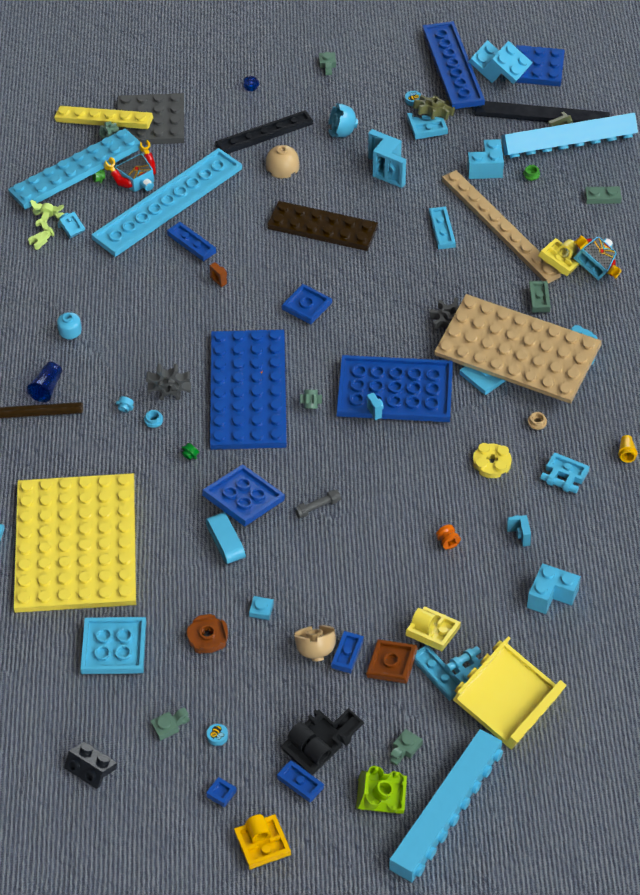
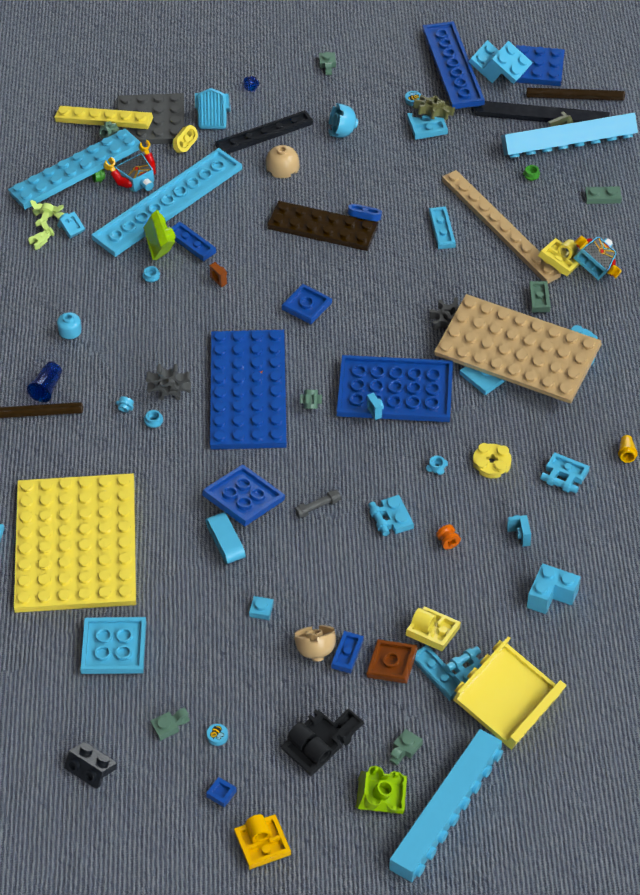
(151, 274): none -> medium azure plate
(158, 235): none -> lime slope
(185, 139): none -> light yellow plate
(190, 451): green plate -> none
(211, 643): dark orange plate -> none
(212, 109): none -> medium azure piece
(300, 781): blue plate -> none
(364, 212): none -> blue plate
(387, 158): medium azure bracket -> none
(396, 513): none -> medium azure plate
(437, 465): none -> medium azure plate
(486, 163): medium azure brick -> none
(537, 421): tan plate -> none
(575, 94): none -> dark brown axle

